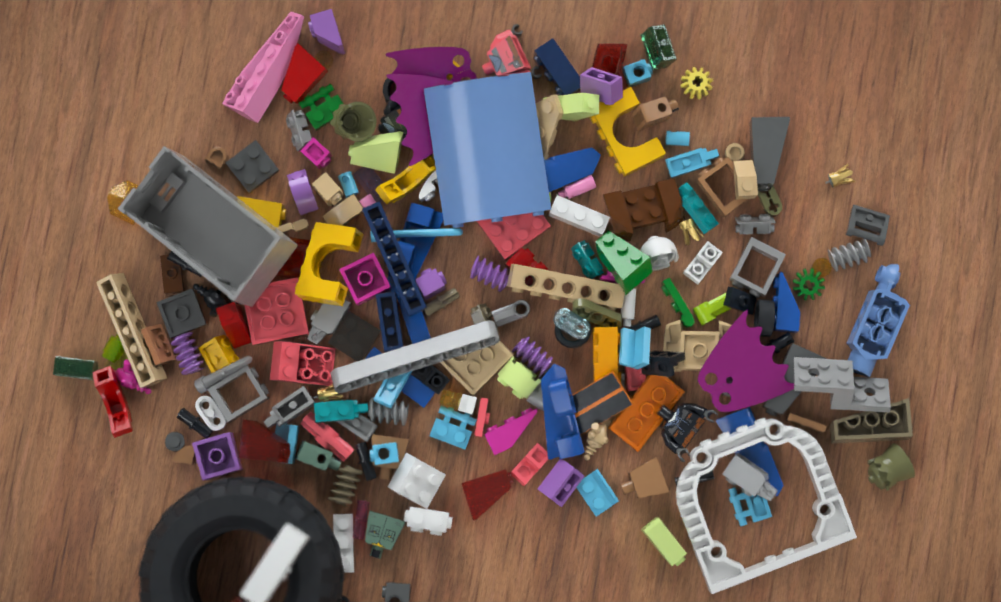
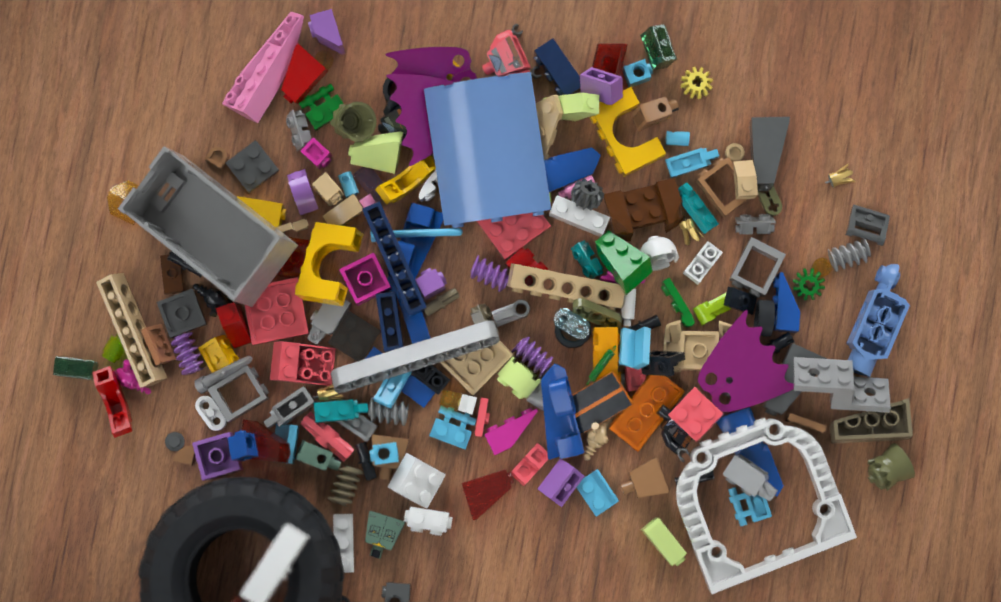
(194, 423): black axle -> none
(242, 446): none -> blue brick
(360, 519): clear pink axle -> none
(587, 194): none -> dark grey gear
(601, 365): none -> green piece
(695, 414): none -> coral plate

